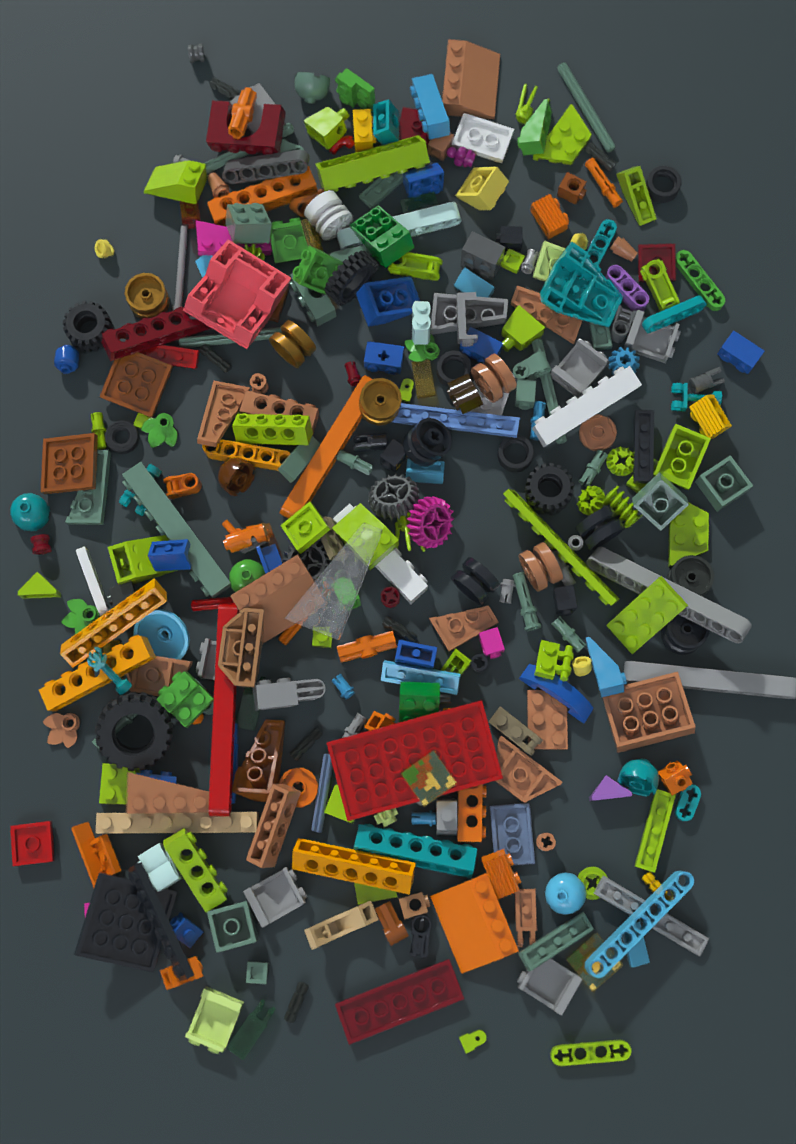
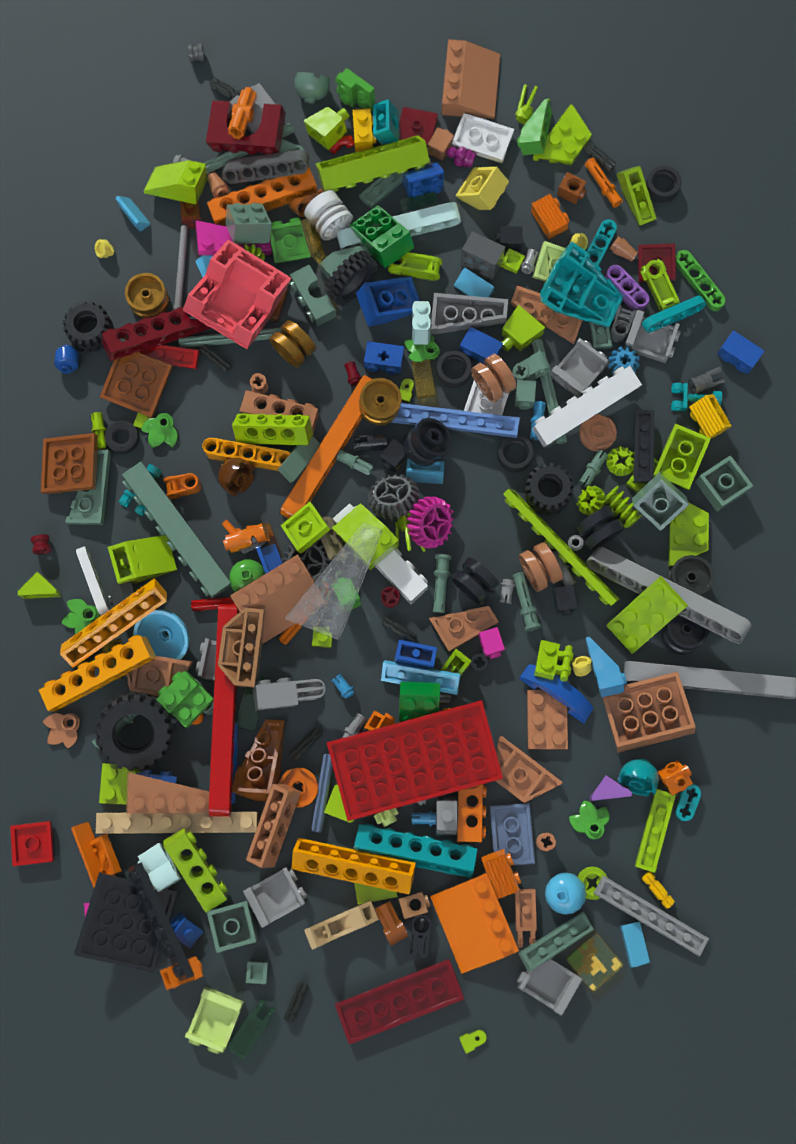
(29, 512): teal cylinder -> none
(122, 686): teal bar -> none
(132, 212): none -> medium azure slope
(170, 555): blue panel -> none
(221, 409): nougat wing -> none
(315, 269): bright green plate -> none
(366, 646): orange piece -> none
(428, 778): clear yellow tile -> none
(430, 106): dark azure brick -> none
(441, 574): none -> sand green pin
(463, 300): light grey panel -> none
(464, 393): dark brown brick -> none
(515, 730): dark tan plate -> none
(568, 634): sand green pin -> none
(586, 107): sand green axle -> none
(590, 817): none -> bright green plate
(590, 1048): lime beam -> none
(629, 925): medium azure beam -> none

